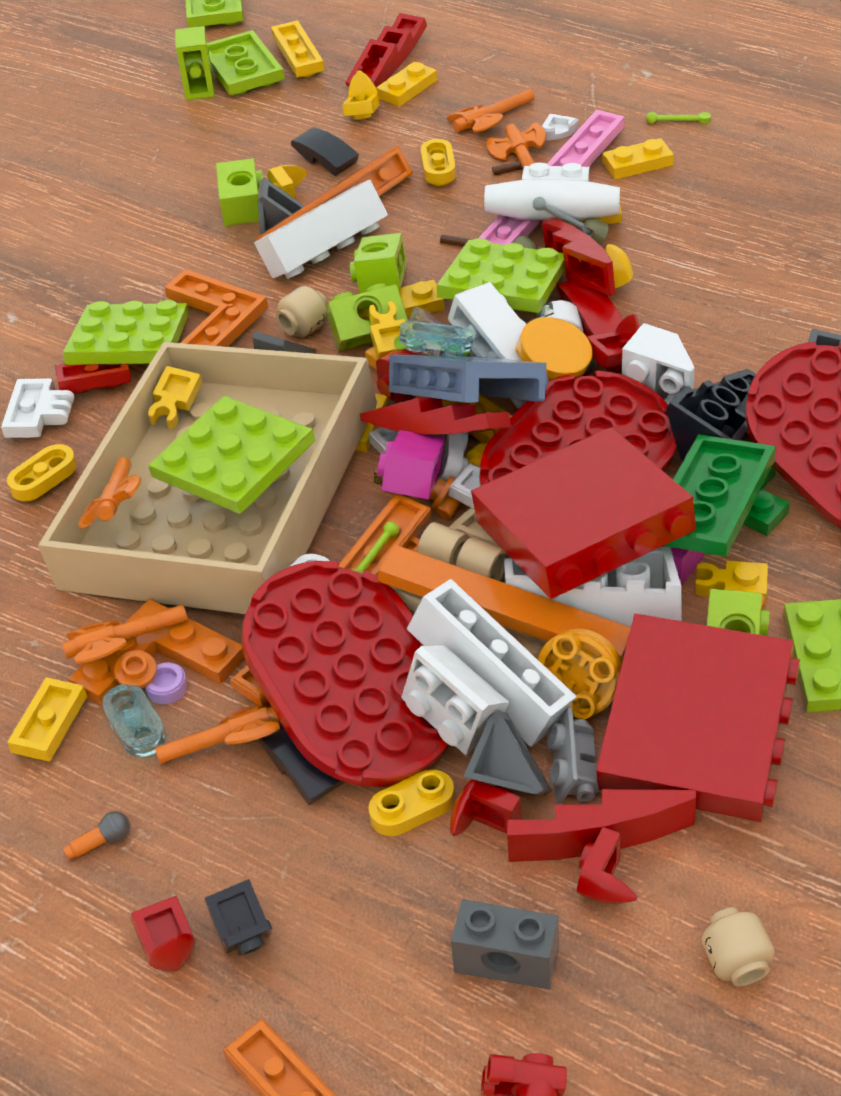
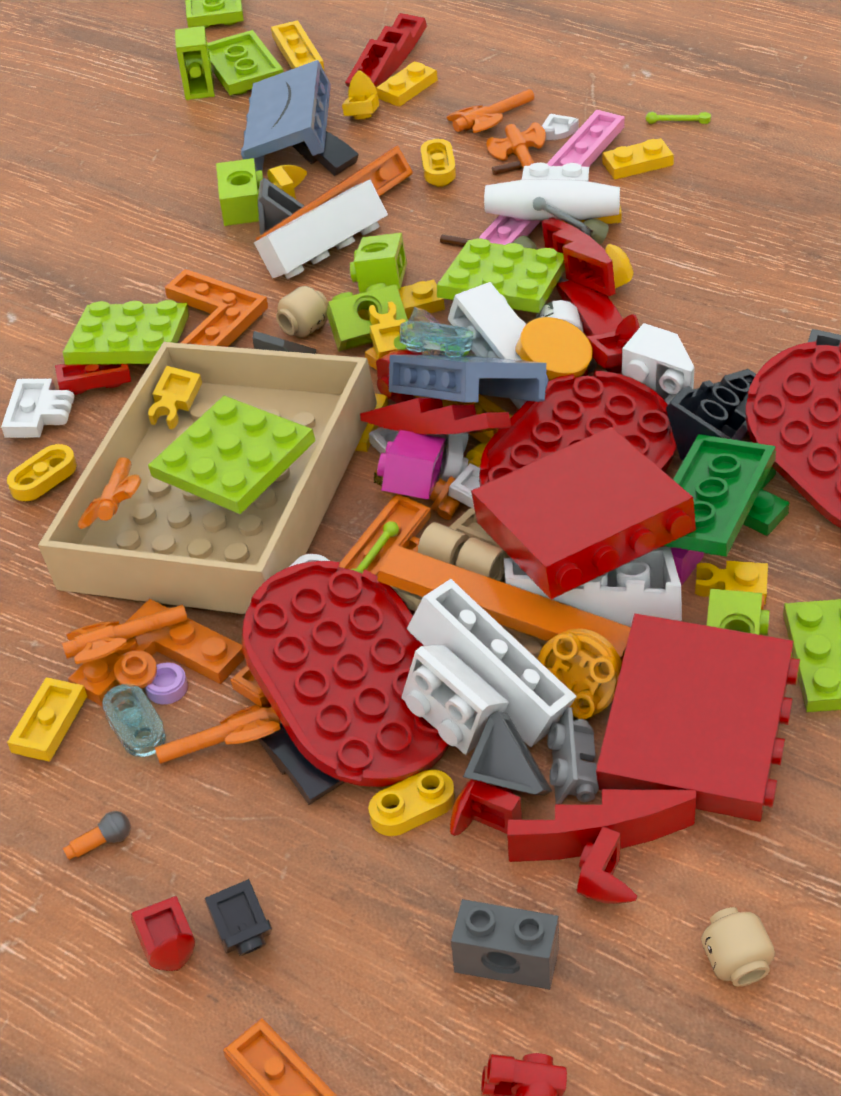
(287, 112): none -> sand blue panel

